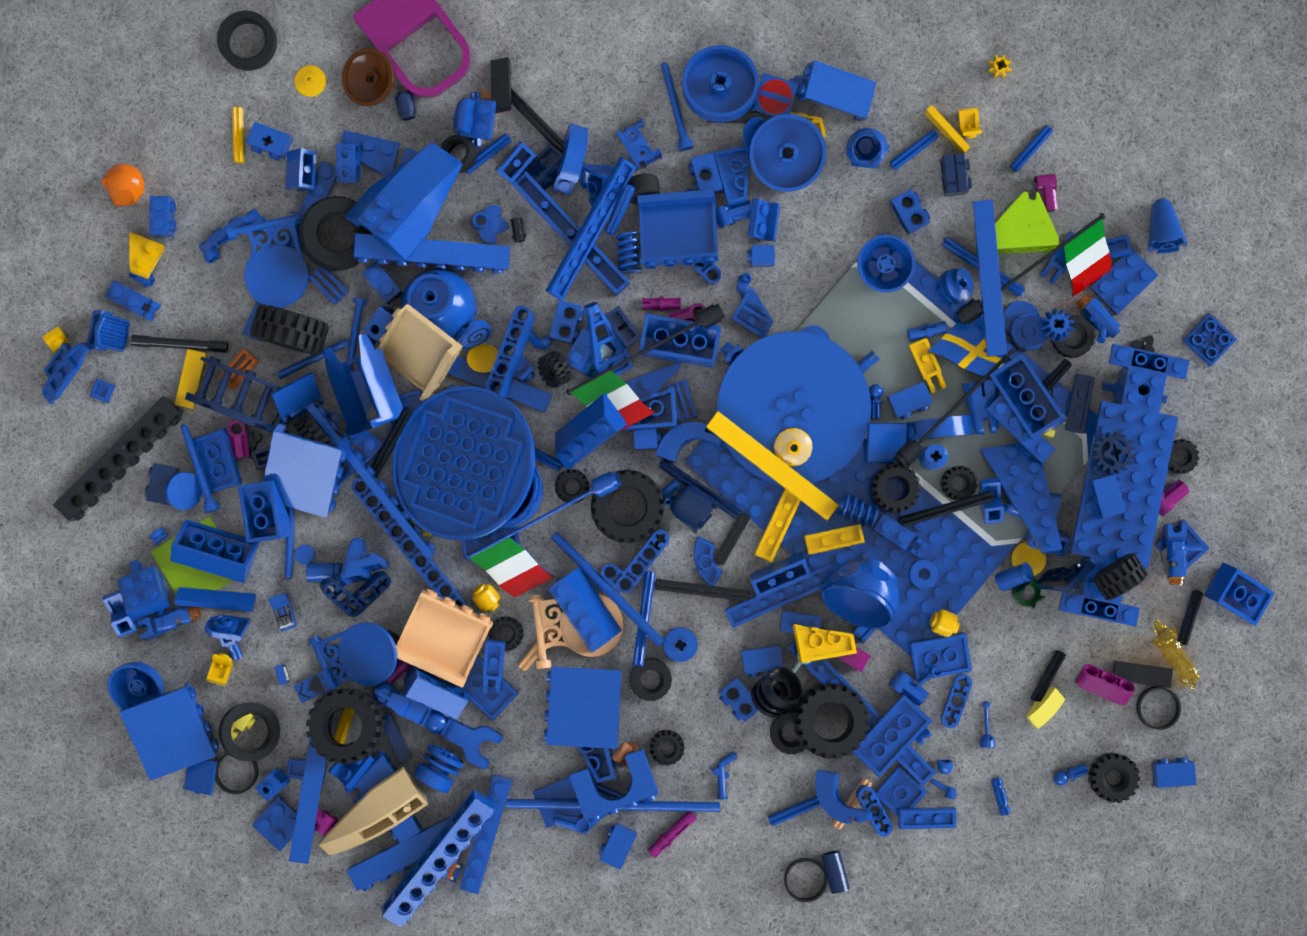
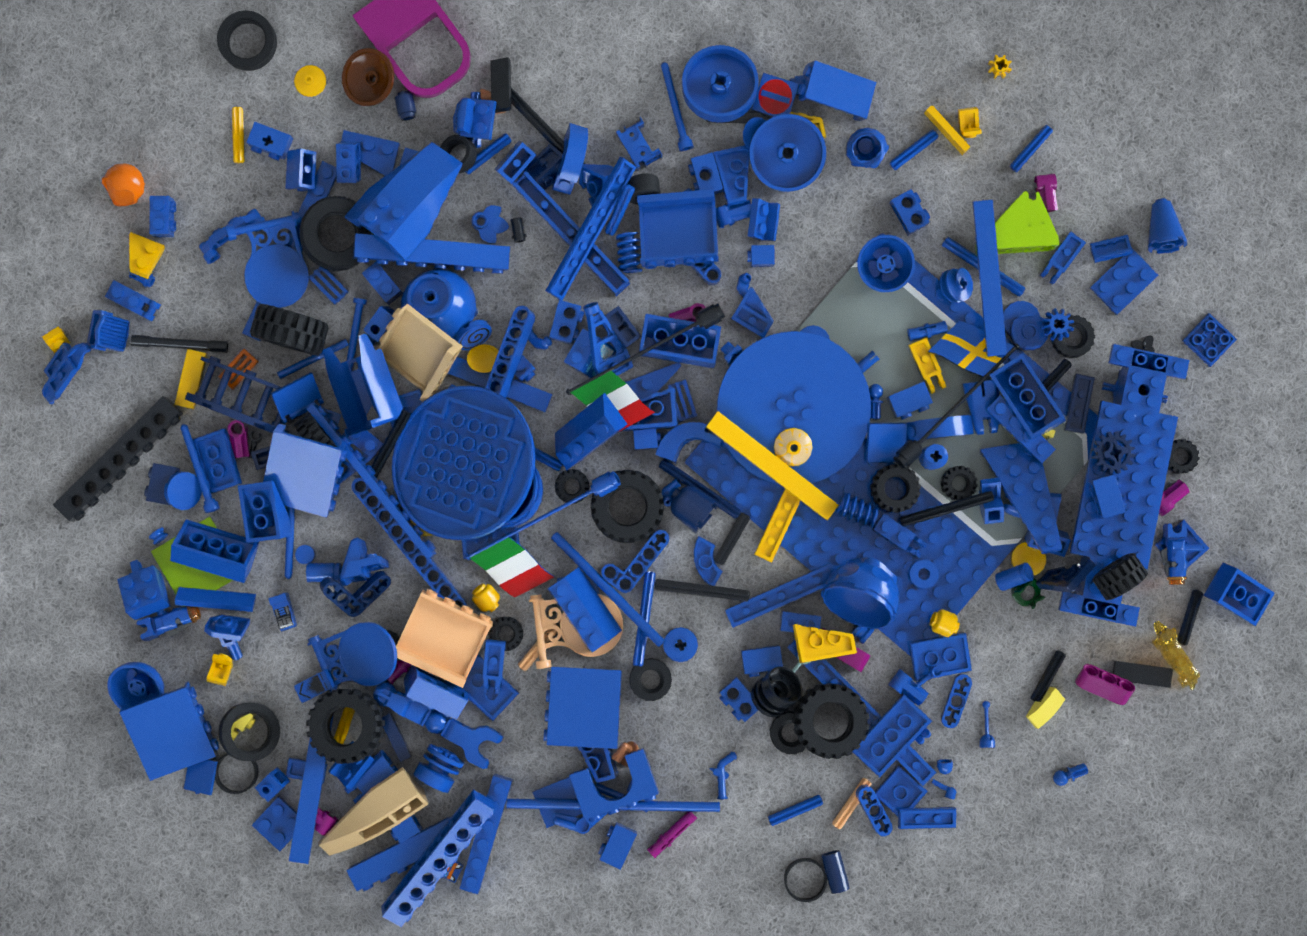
(102, 390): blue tile -> none
(120, 621): blue brick -> none
(282, 674): blue tile -> none
(554, 369): black tyre -> none
(661, 303): magenta pin -> none
(666, 759): black tyre -> none
(780, 575): blue brick -> none
(830, 800): blue arch -> none
(834, 539): yellow tile -> none
(954, 174): dark blue brick -> none
(1000, 796): blue axle -> none
(1085, 259): flag -> none
(1099, 317): blue piece -> none
(1128, 779): black tyre -> none
(1173, 773): blue brick -> none
(1178, 708): black tyre -> none

